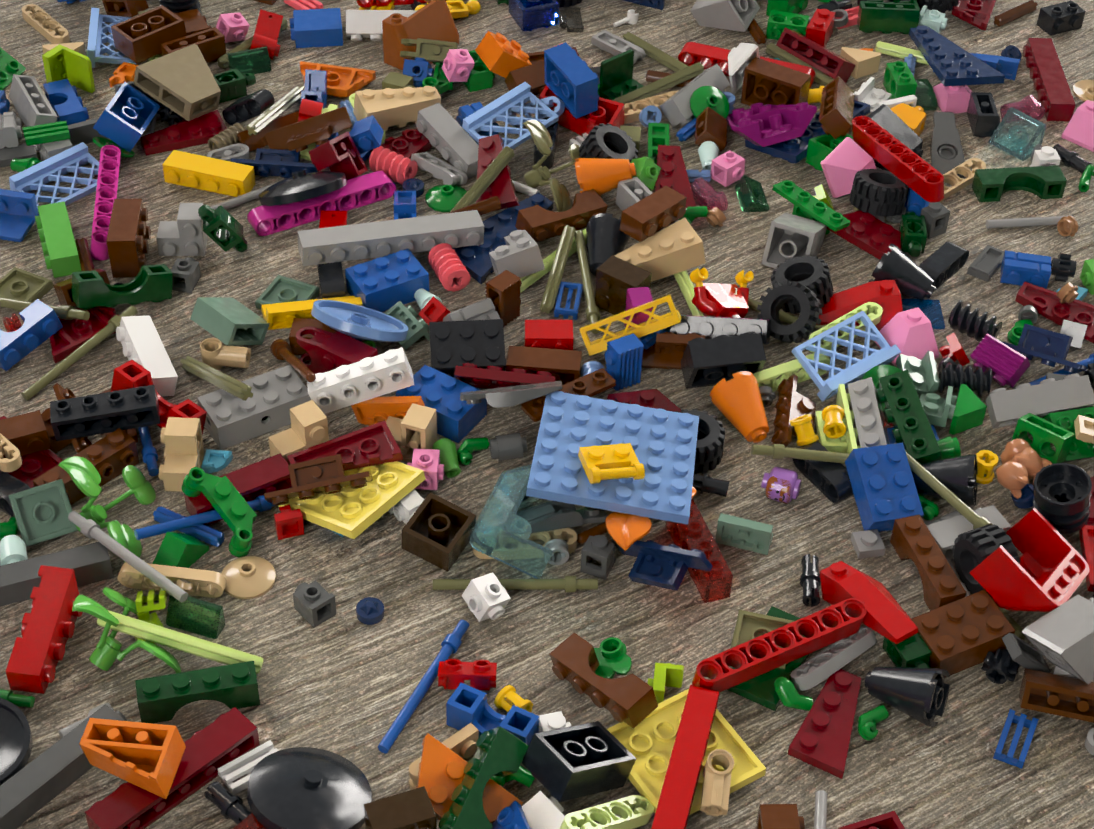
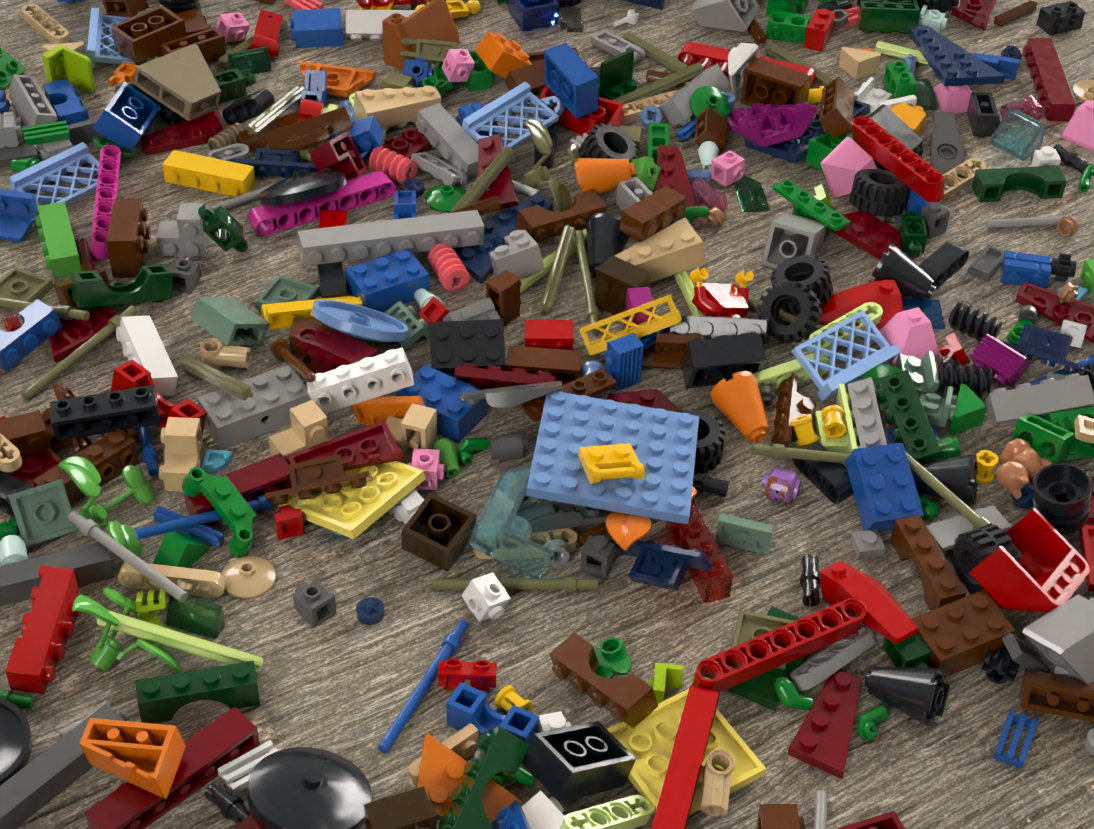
(567, 311): blue tile -> none
(815, 54): dark red brick -> none

